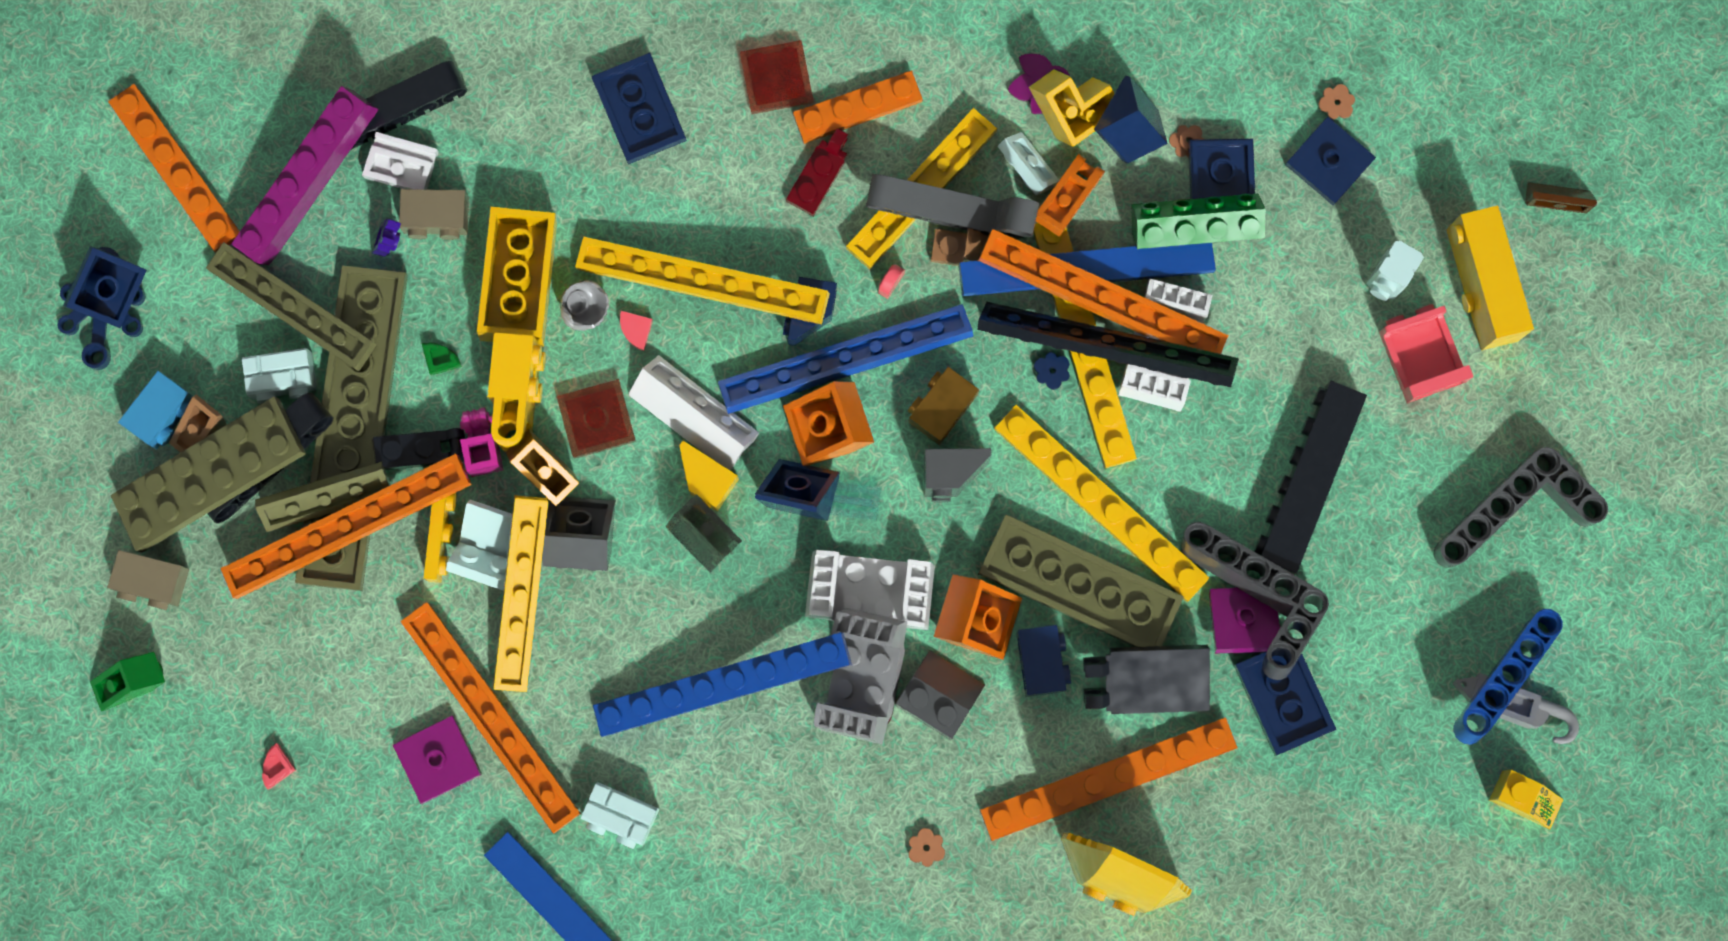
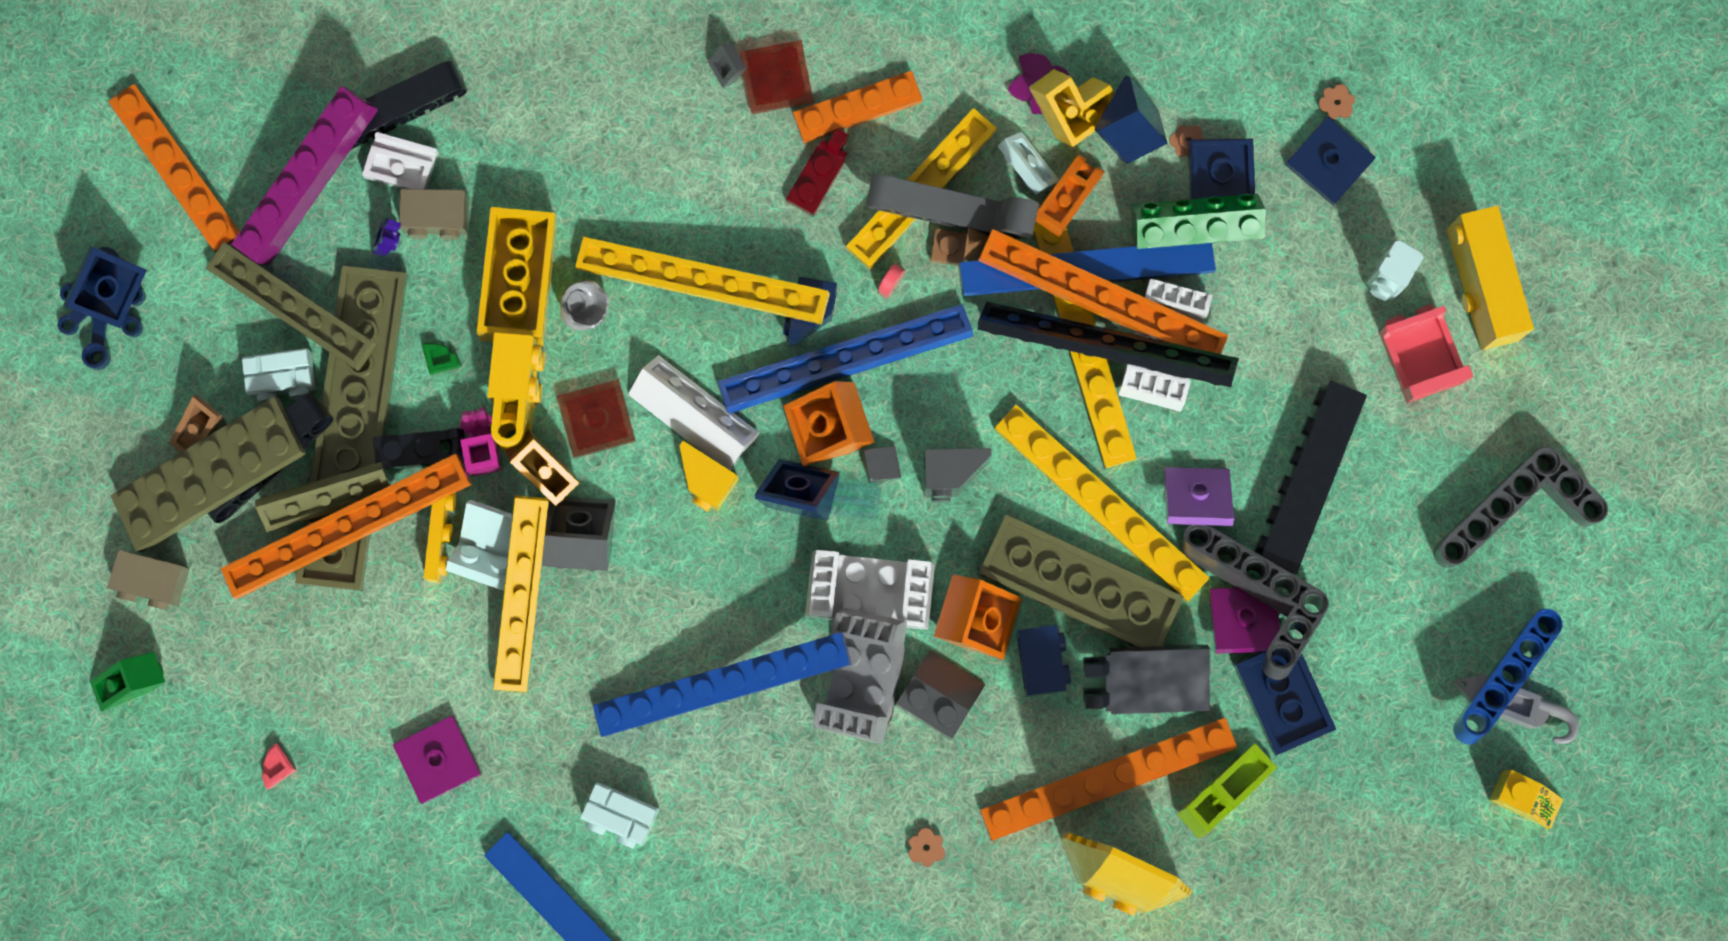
(156, 411): dark azure brick -> none
(490, 717): orange plate -> none
(635, 329): coral tile -> none
(638, 108): dark blue plate -> none
(703, 533): clear smoke brick -> none
(726, 64): none -> dark grey plate
(882, 464): none -> dark grey slope
(942, 405): pearl gold brick -> none
(1051, 361): dark blue plant -> none
(1198, 496): none -> medium lavender plate
(1227, 791): none -> lime slope
(1559, 198): reddish brown slope -> none

